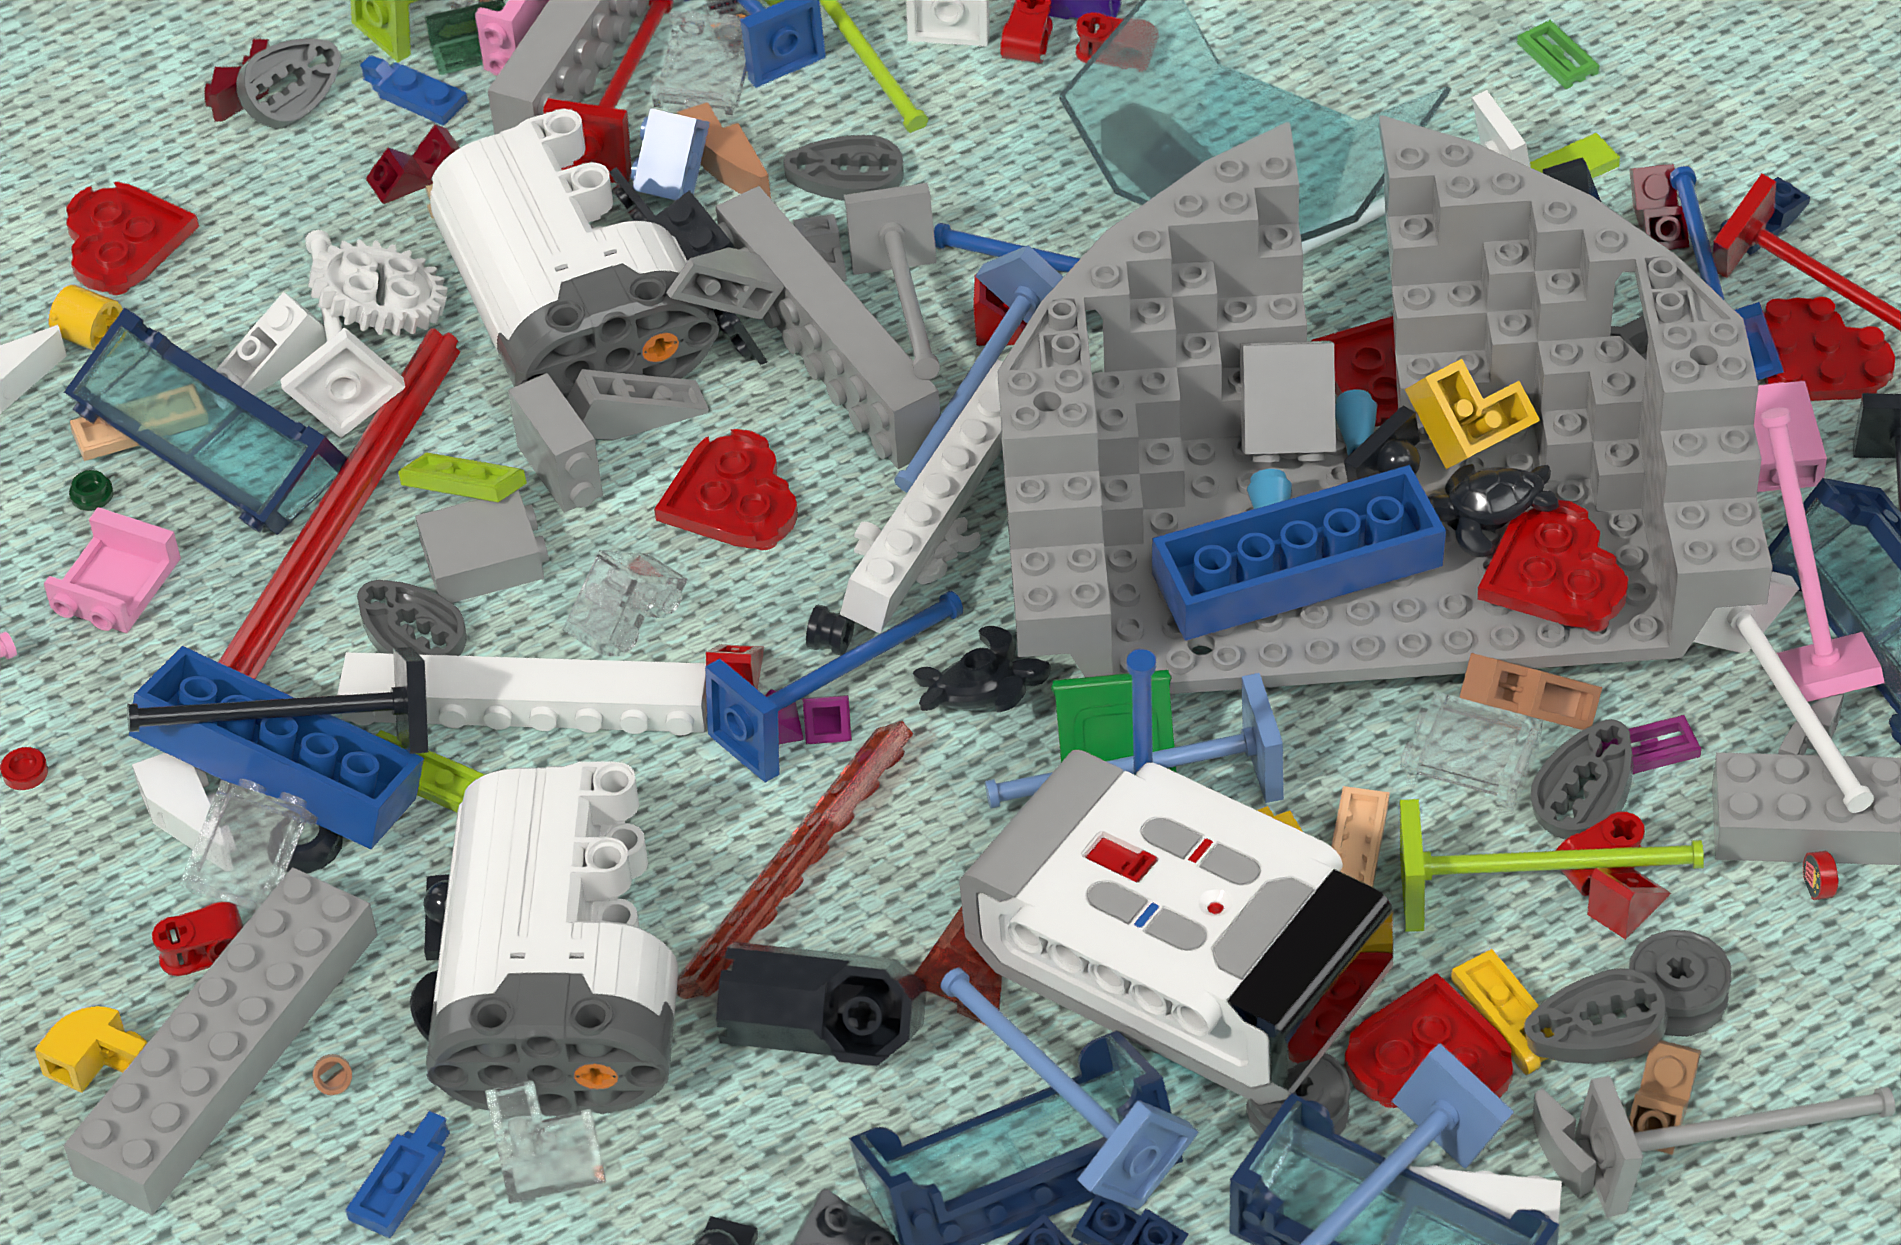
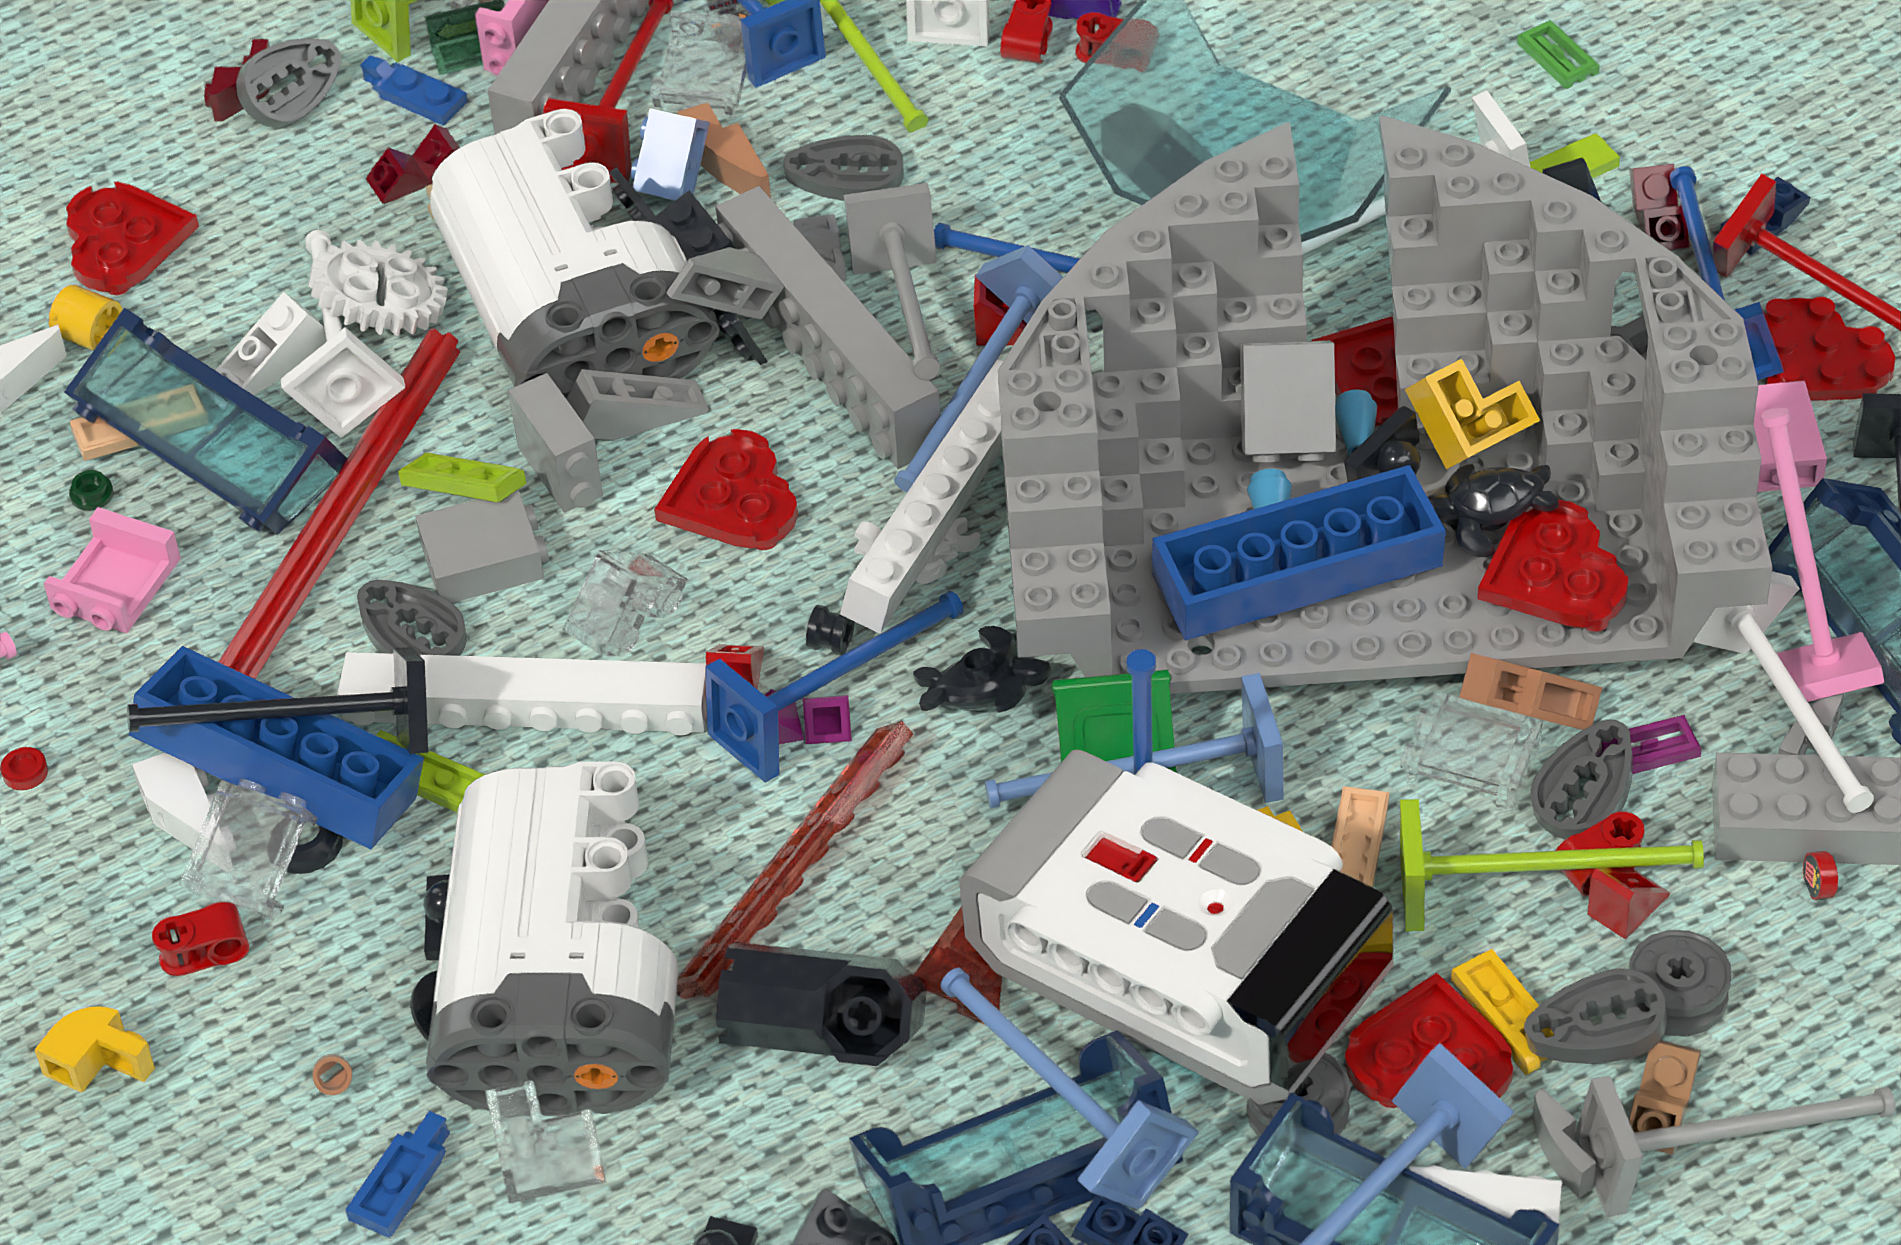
(220, 1041): light grey brick -> none

